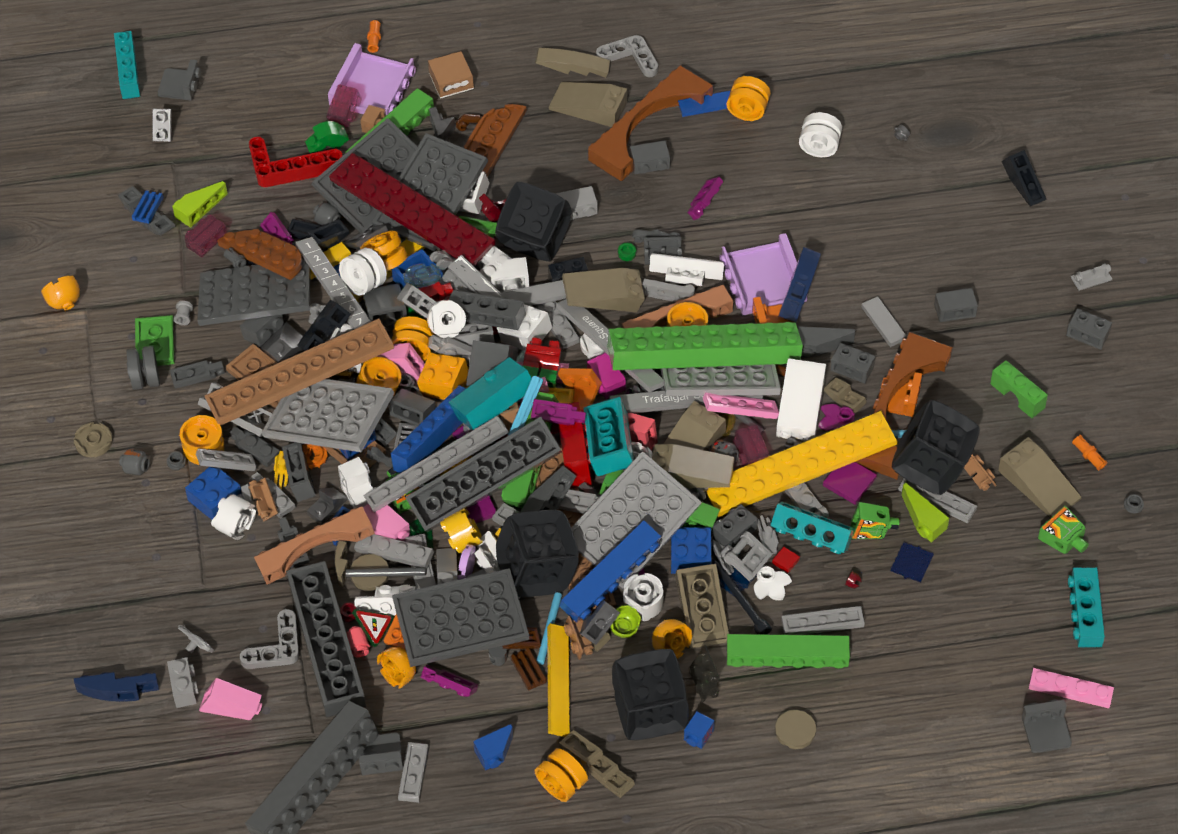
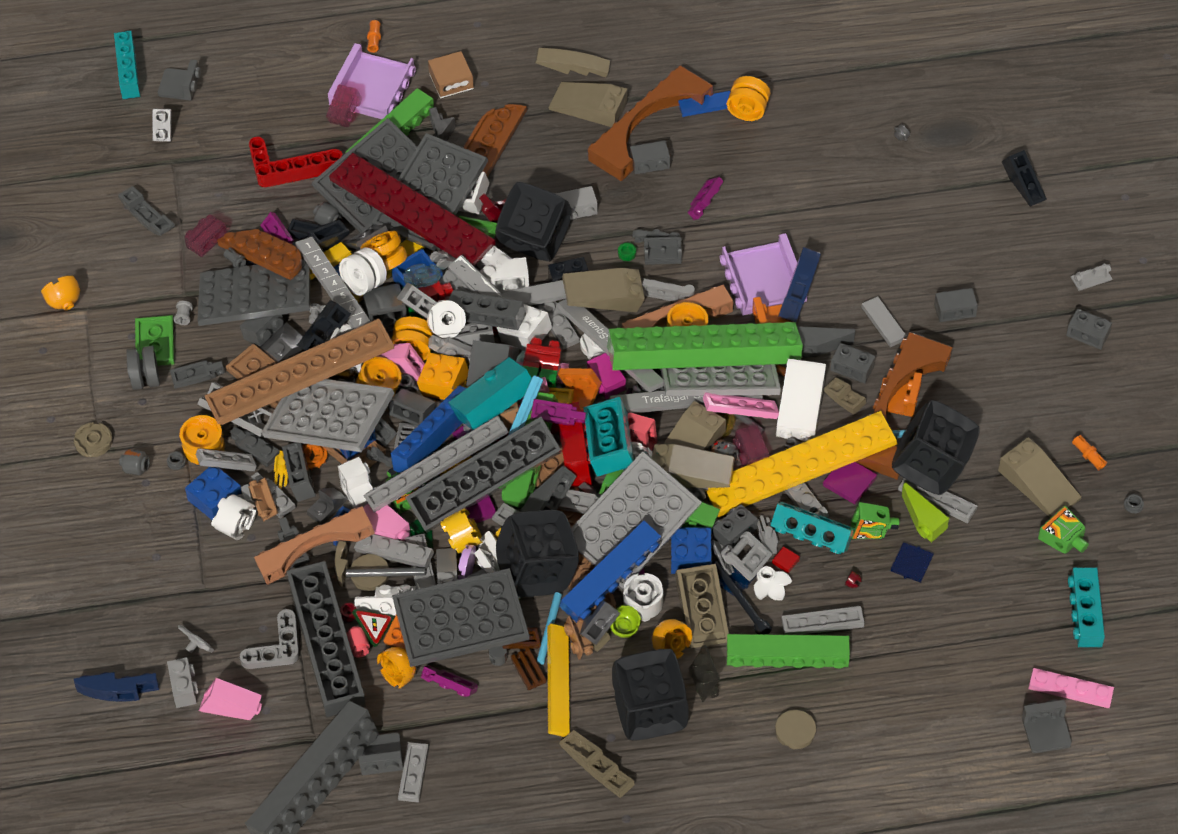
(144, 206): blue tile -> none
(198, 203): lime slope -> none
(326, 134): green brick -> none
(371, 117): medium nougat brick -> none
(465, 120): reddish brown arm -> none
(493, 747): blue slope -> none
(561, 775): light orange wheel -> none
(631, 48): light grey beam -> none
(686, 270): white bracket -> none
(698, 730): blue brick -> none
(820, 134): white wheel -> none
(834, 417): magenta plate -> none
(983, 476): medium nougat hinge -> none
(1030, 397): bright green arch -> none

